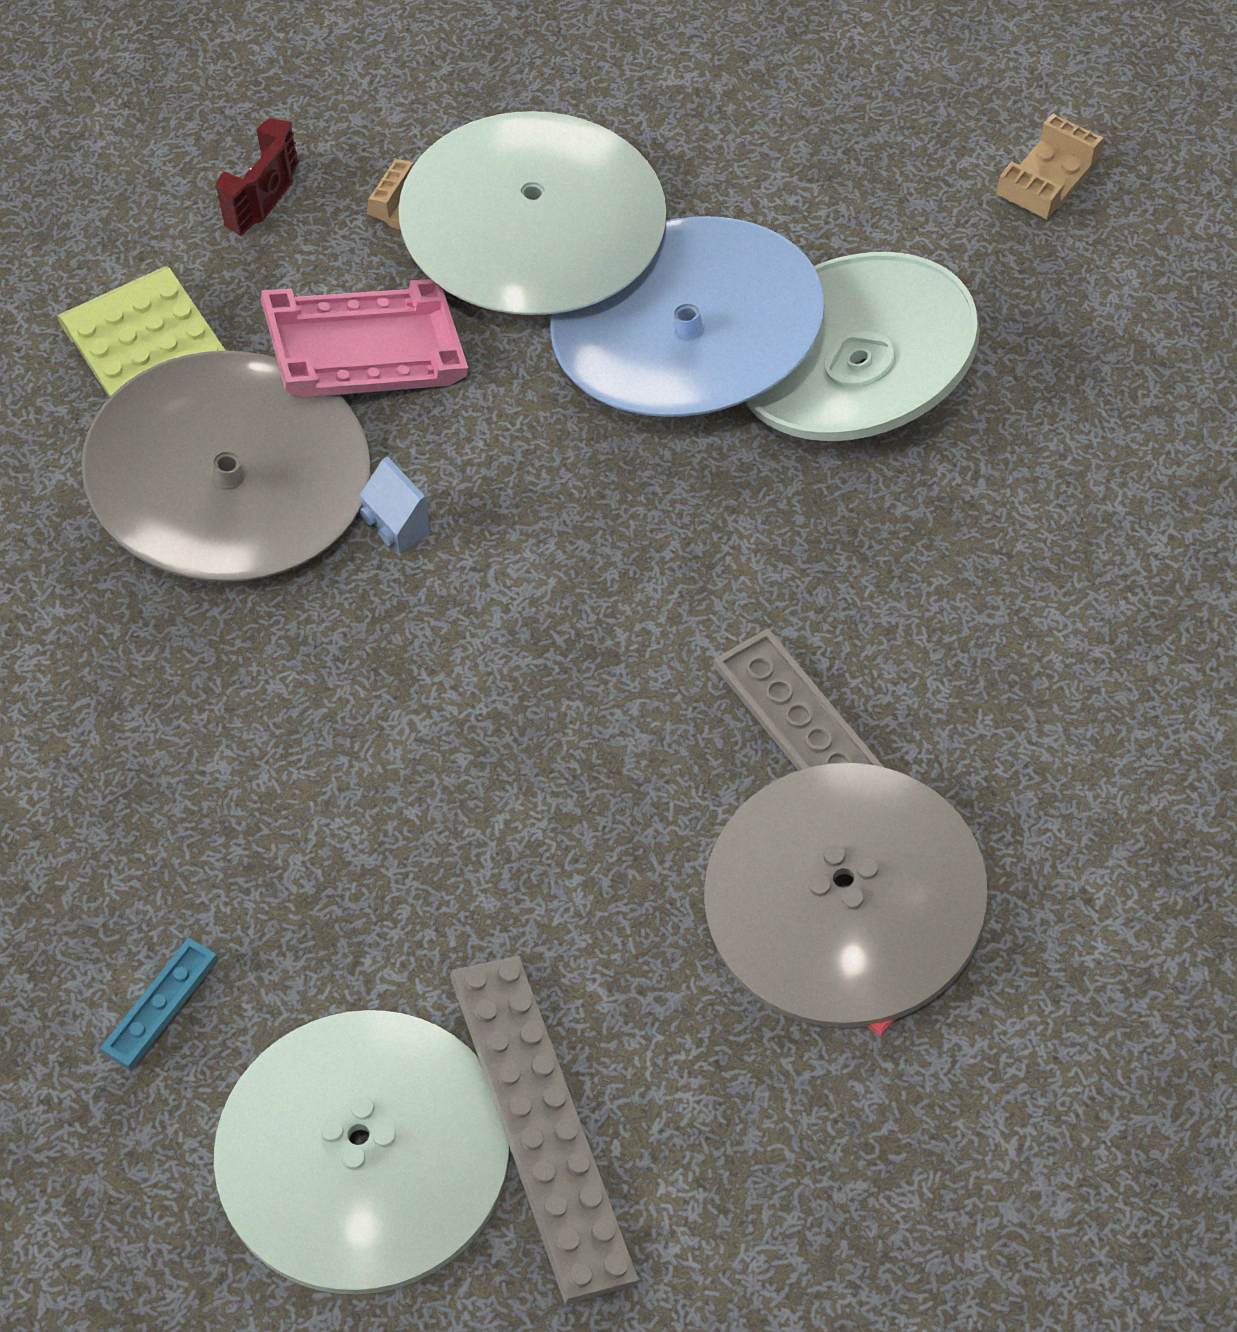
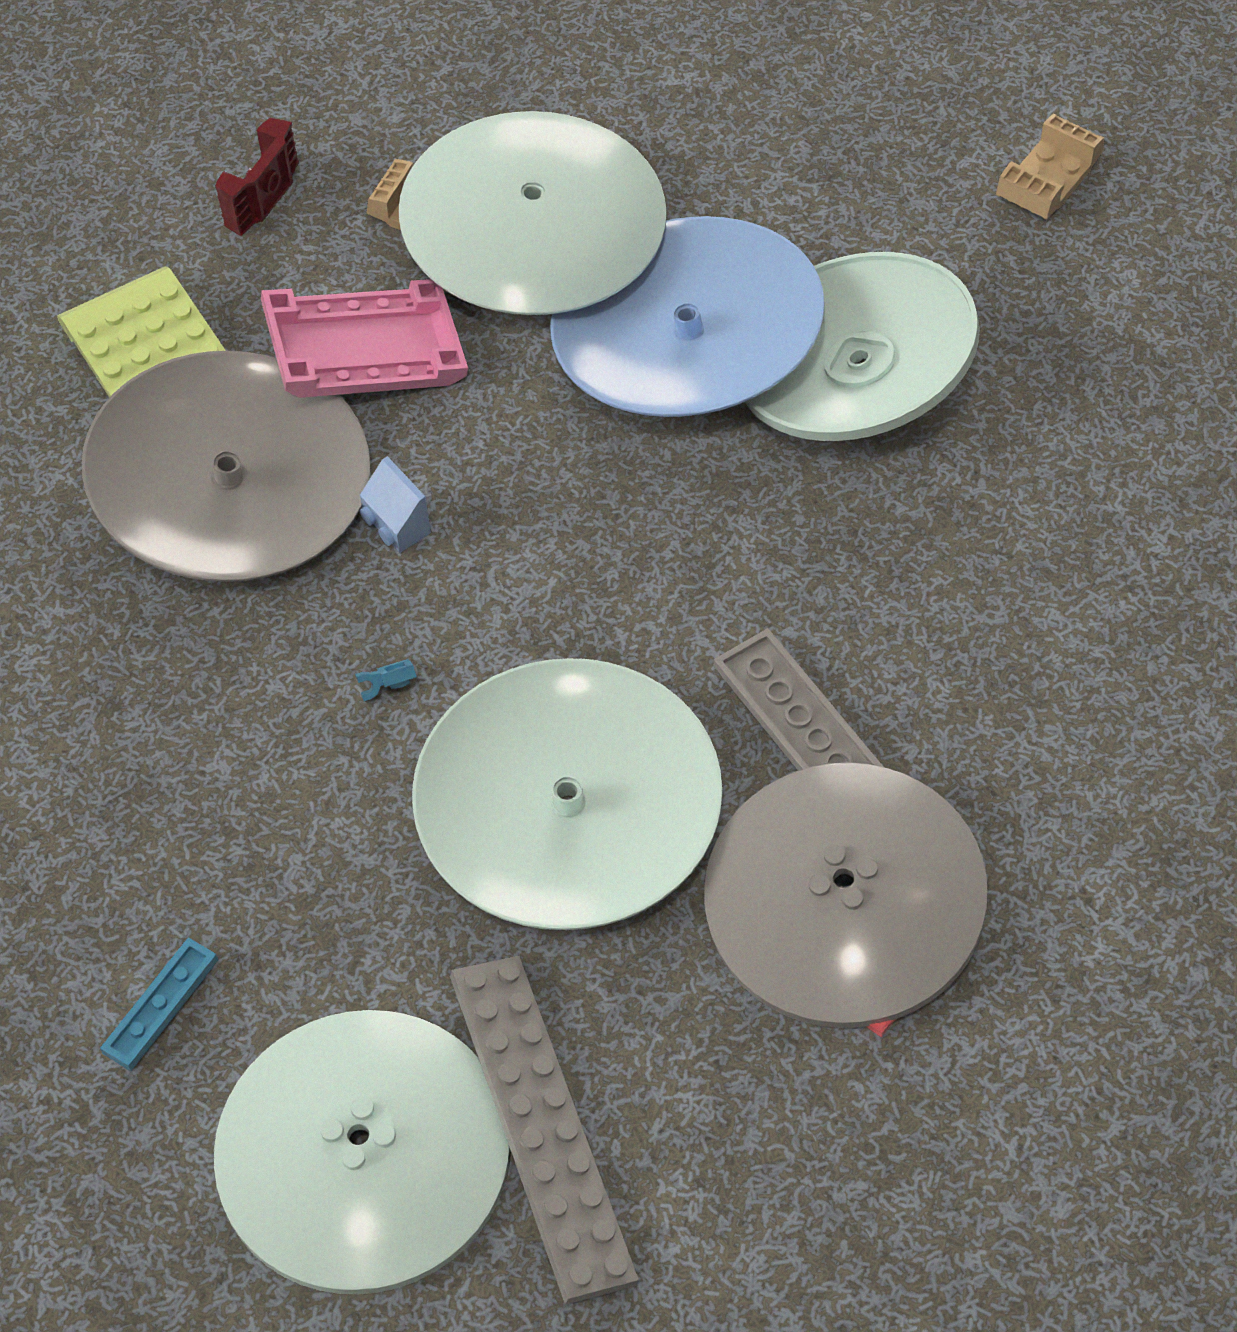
(392, 675): none -> dark azure plate
(552, 730): none -> light aqua dish

